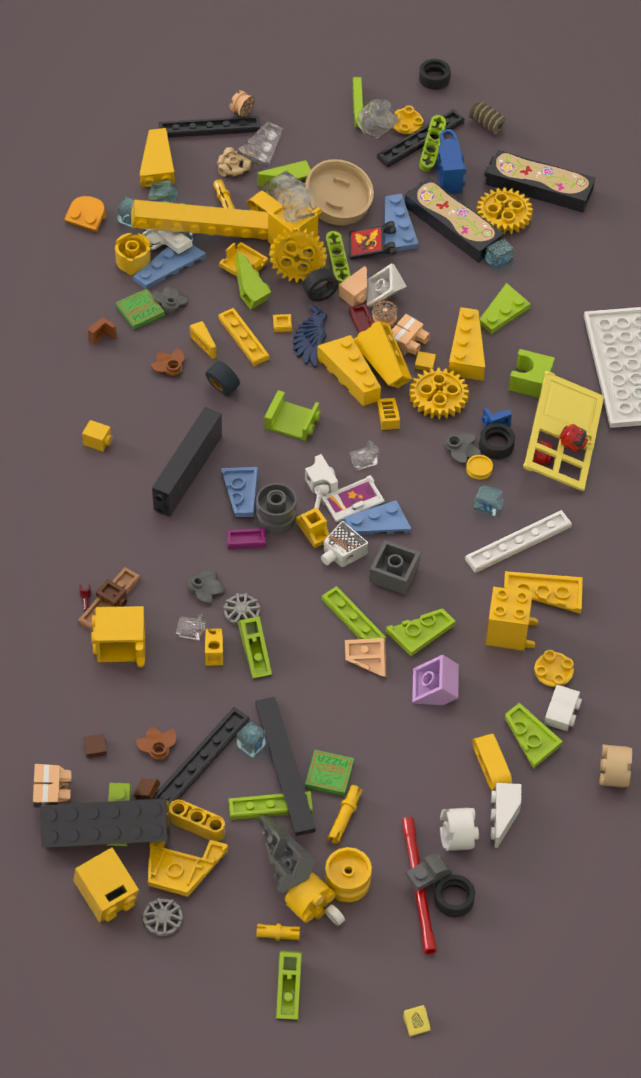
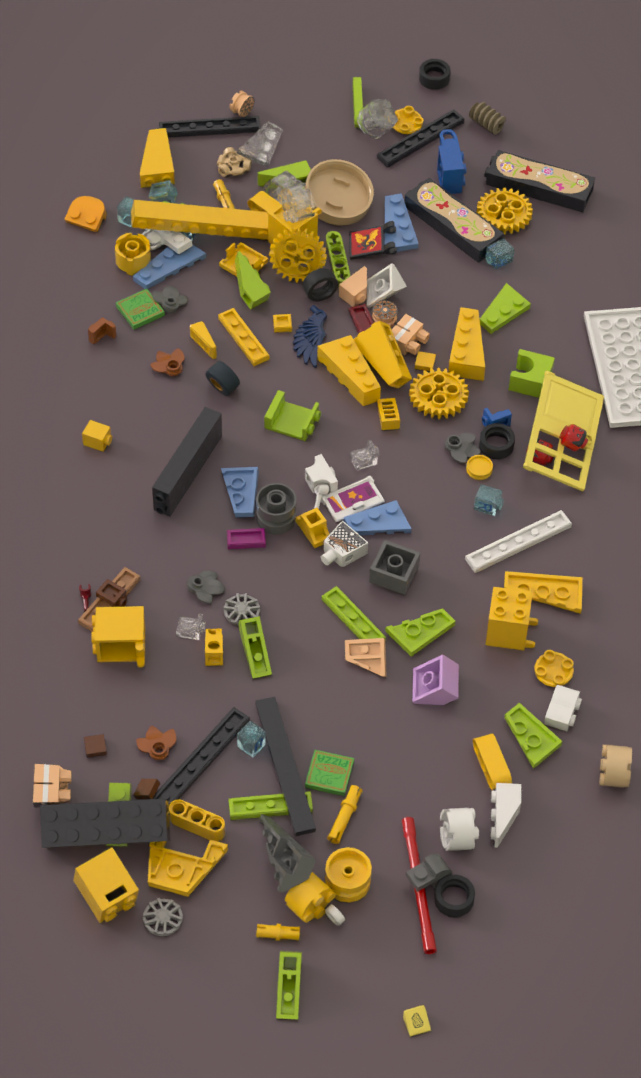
(429, 142): lime beam -> none

